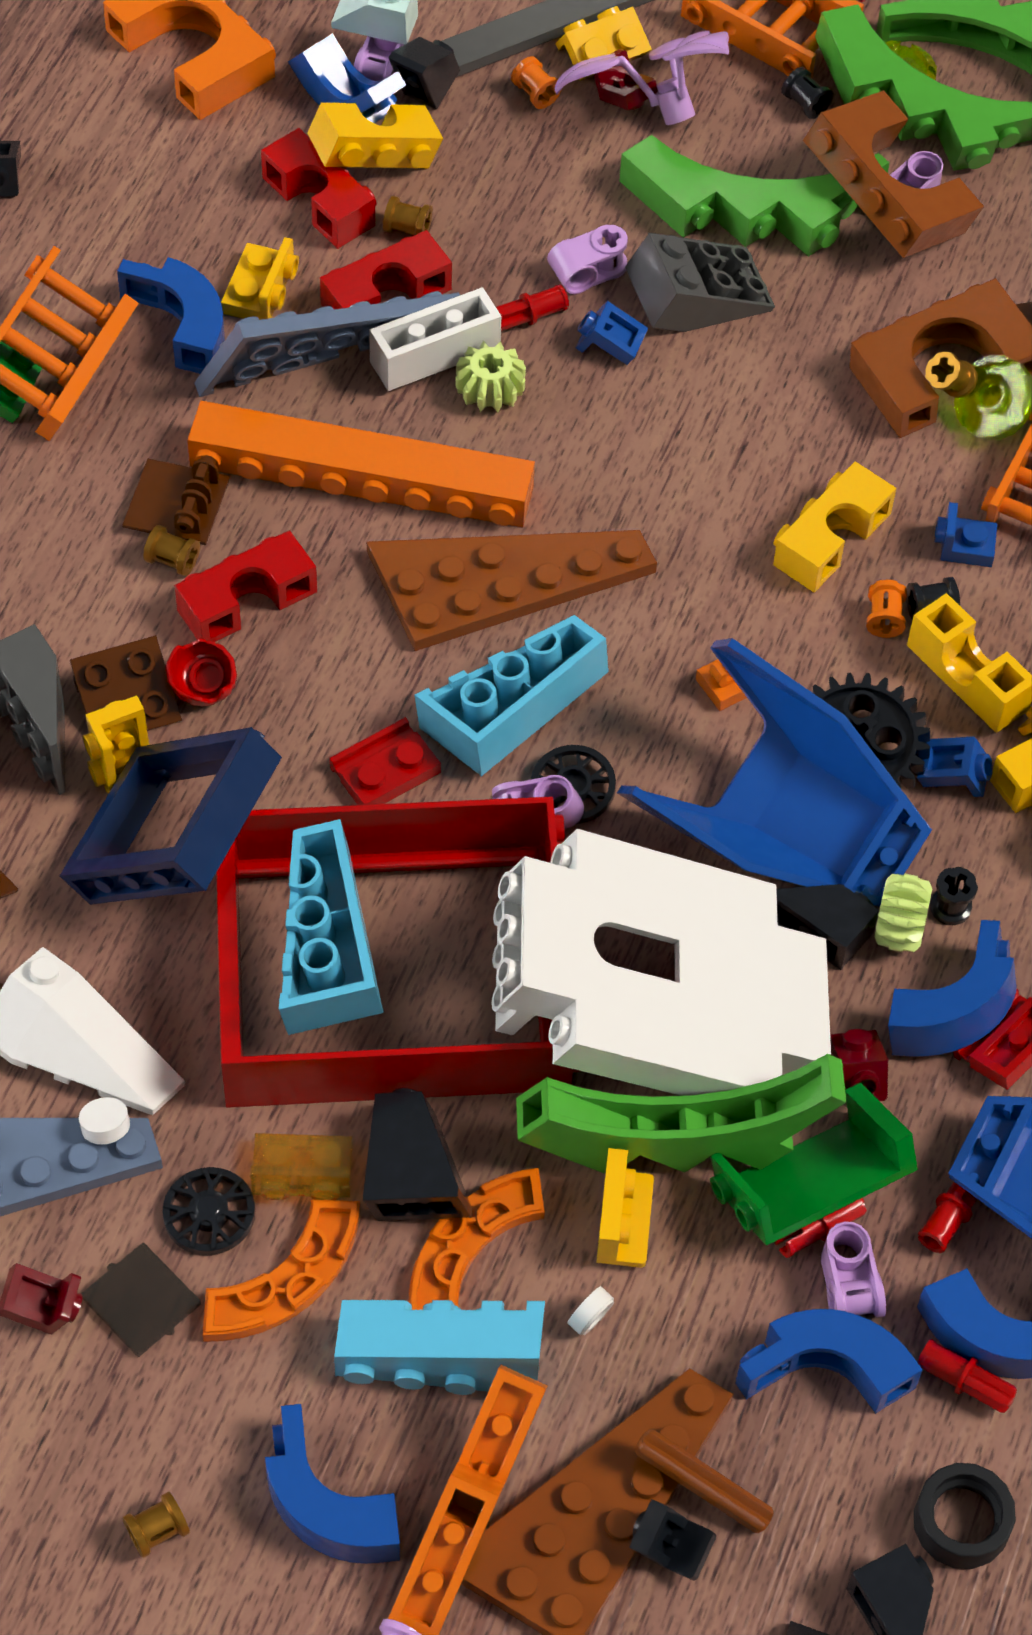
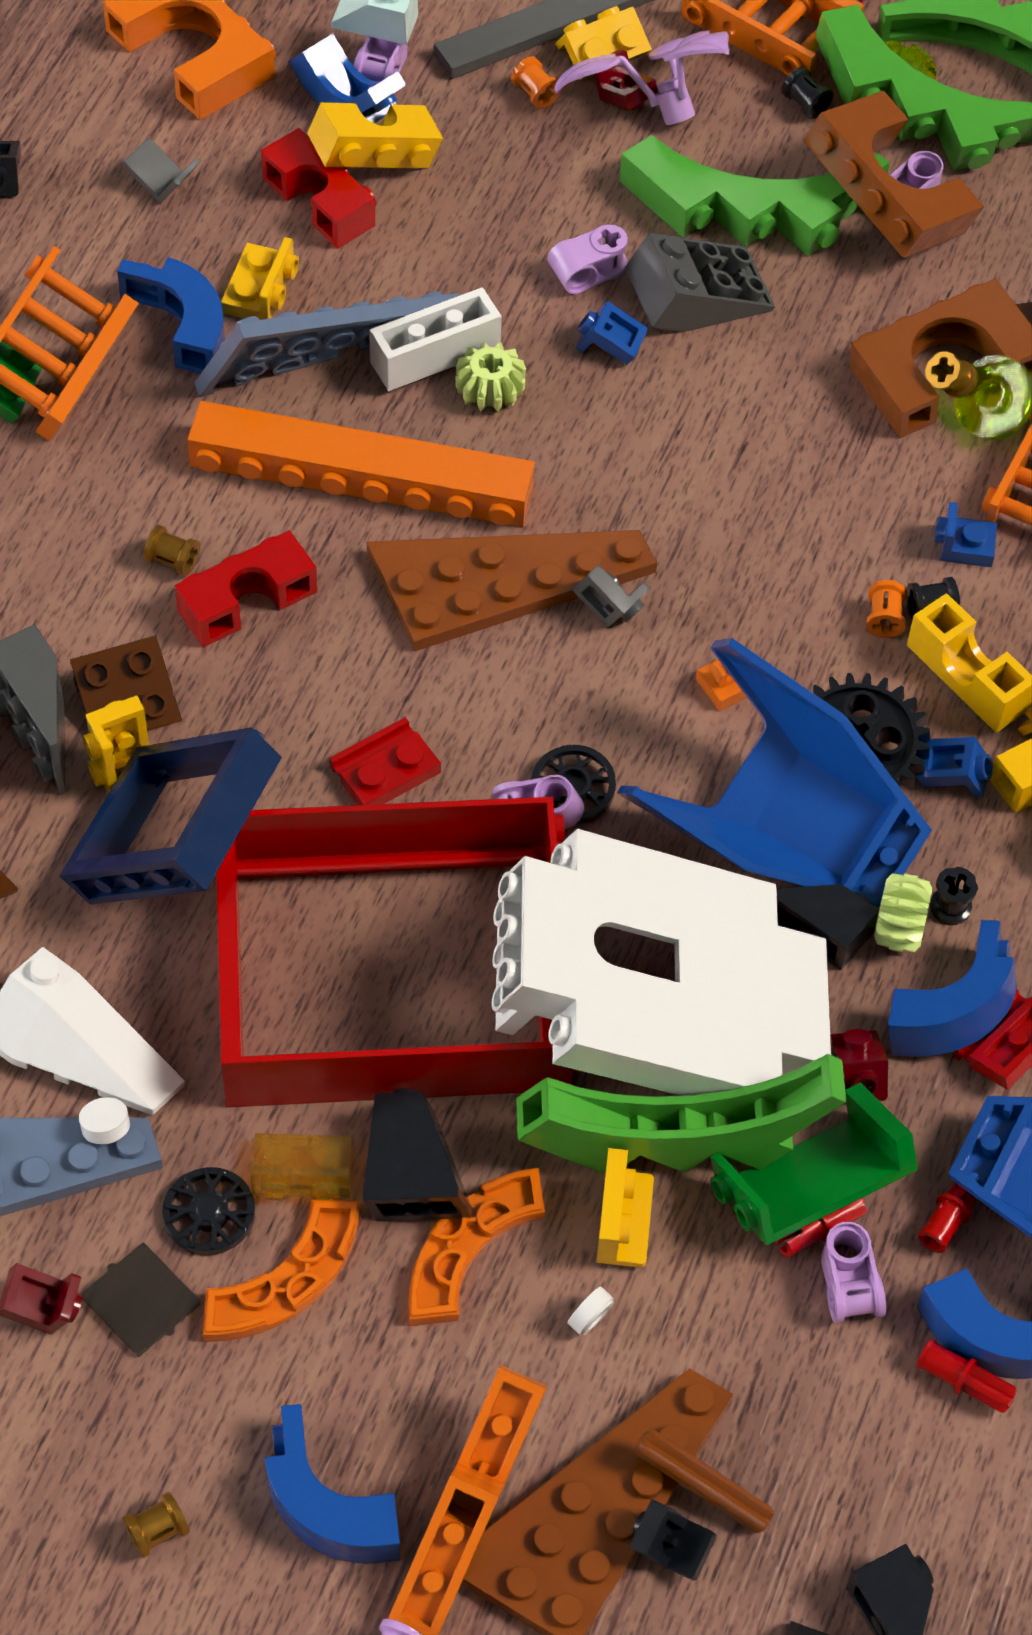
(156, 170): none -> dark grey bracket
(178, 498): reddish brown hinge -> none
(201, 672): red hair -> none
(327, 946): medium azure wedge -> none
(406, 217): pearl gold bush -> none
(411, 266): red arch -> none
(426, 69): black slope -> none
(436, 1343): medium azure wedge -> none
(508, 700): medium azure wedge -> none
(532, 307): red axle -> none
(606, 598): none -> dark grey bracket
(834, 1341): blue arch -> none
(851, 502): yellow arch -> none
(982, 1482): black tyre -> none

